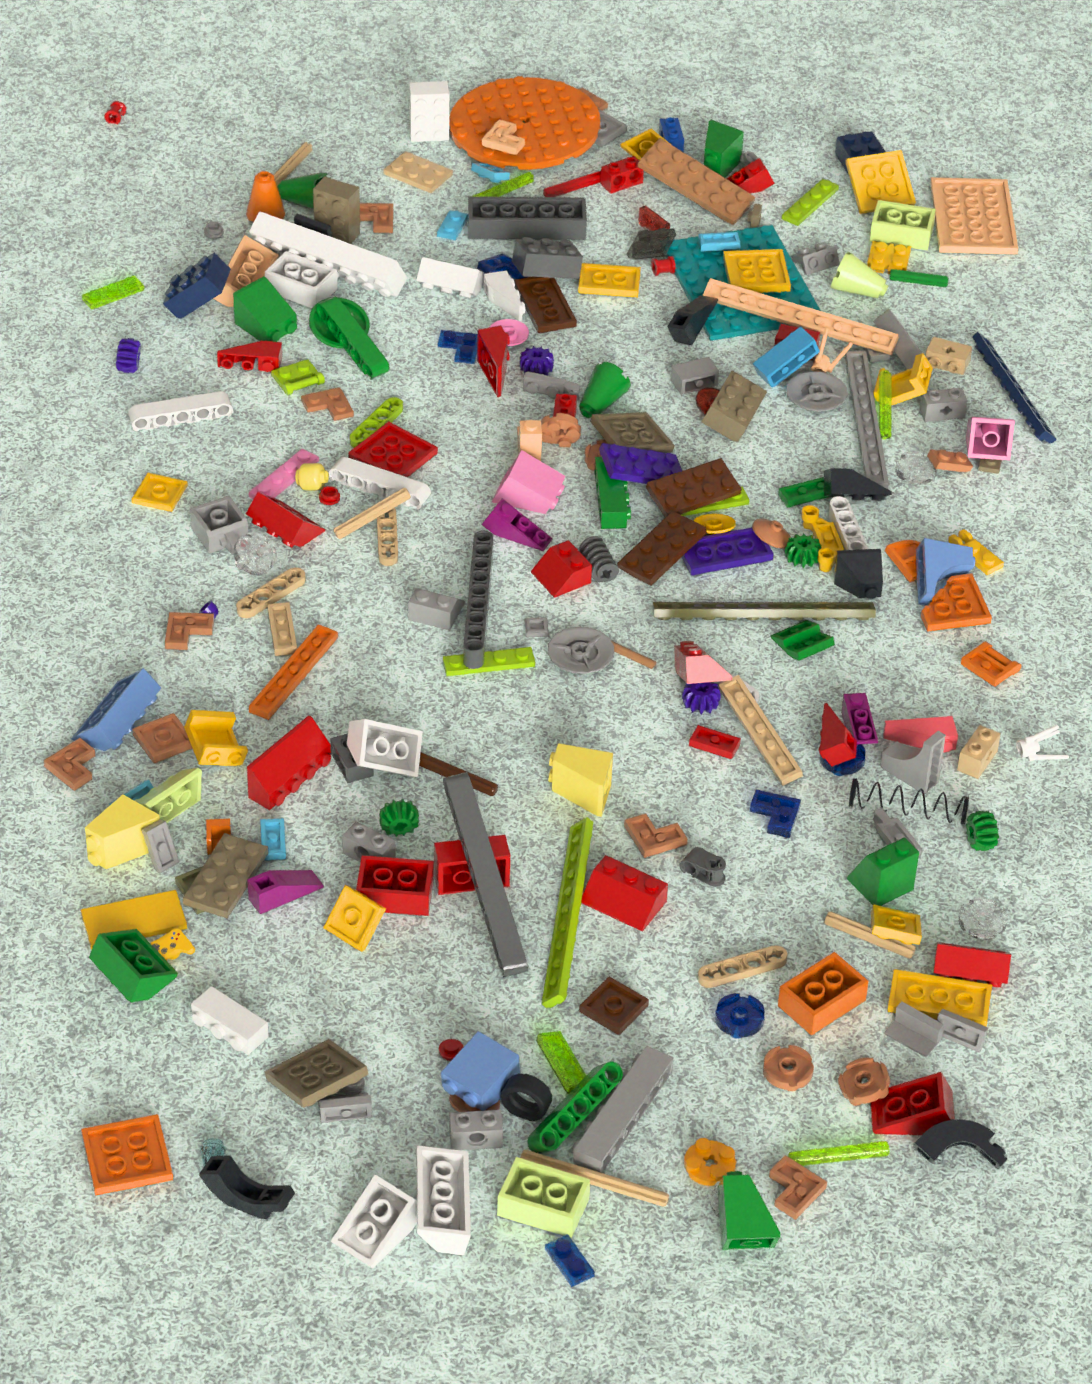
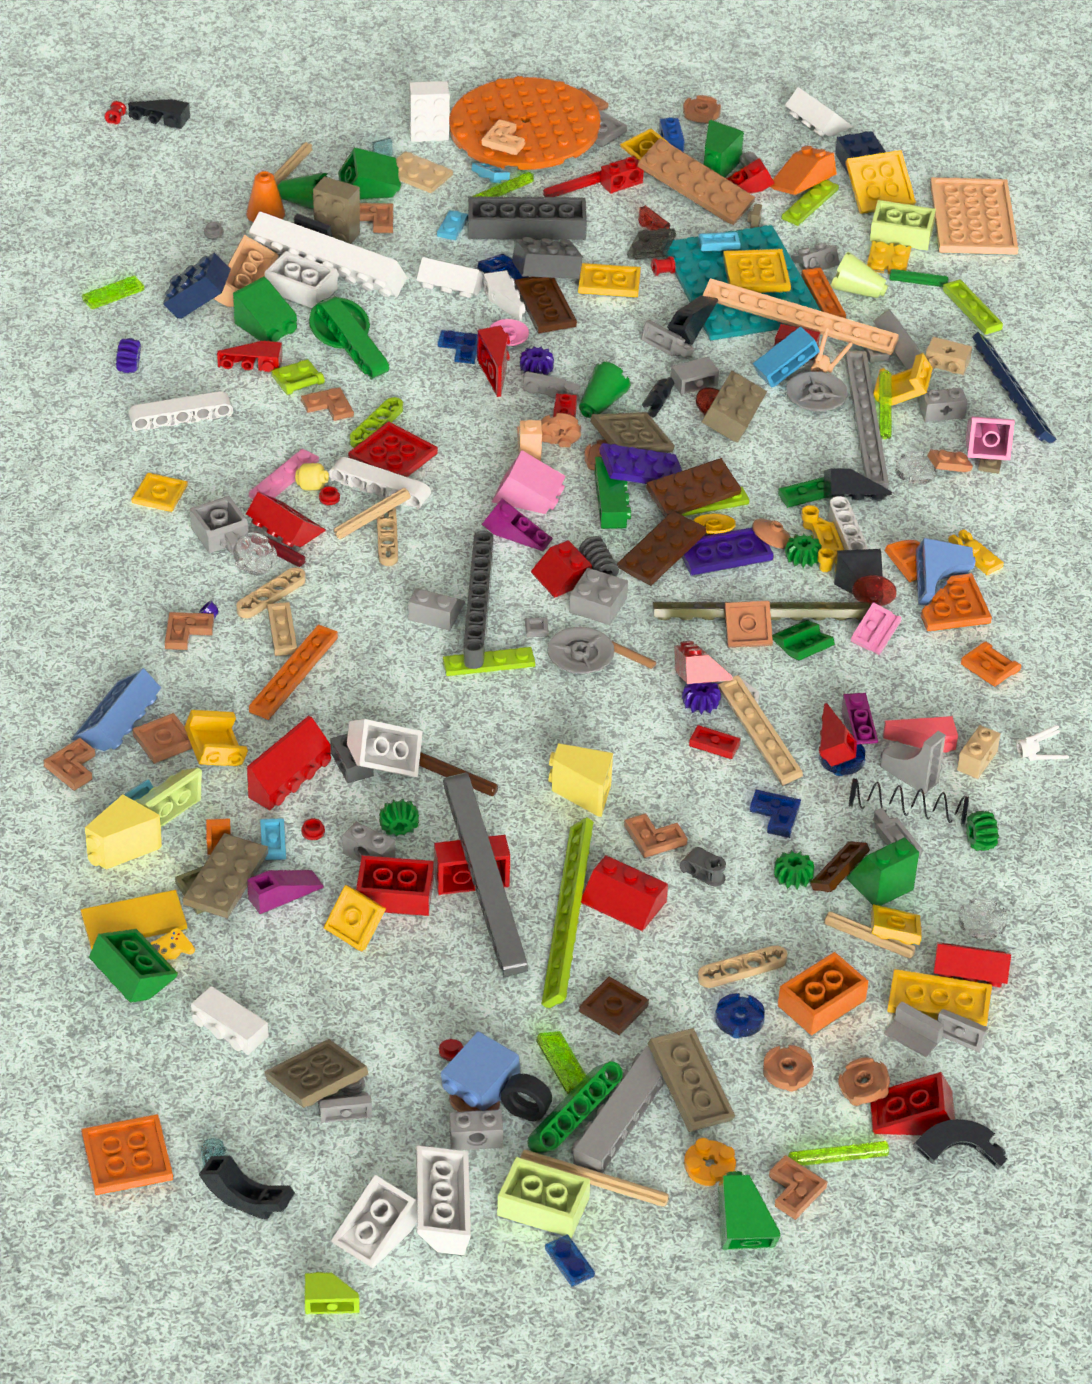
(160, 846): light grey plate -> none
(173, 111): none -> black slope
(287, 554): none -> dark red axle
(313, 829): none -> red plate
(329, 1295): none -> lime slope
(372, 172): none -> green slope
(383, 146): none -> clear light blue tile
(598, 596): none -> light grey brick
(658, 395): none -> black hinge
(665, 340): none -> light grey hinge
(691, 1079): none -> dark tan plate
(701, 109): none -> nougat plate
(748, 624): none -> nougat plate
(794, 869): none -> green gear
(805, 170): none -> orange slope
(815, 114): none -> white slope
(822, 292): none -> orange plate
(840, 866): none -> reddish brown plate
(874, 590): none -> clear red dish
(876, 629): none -> bright pink plate
(972, 307): none -> lime plate

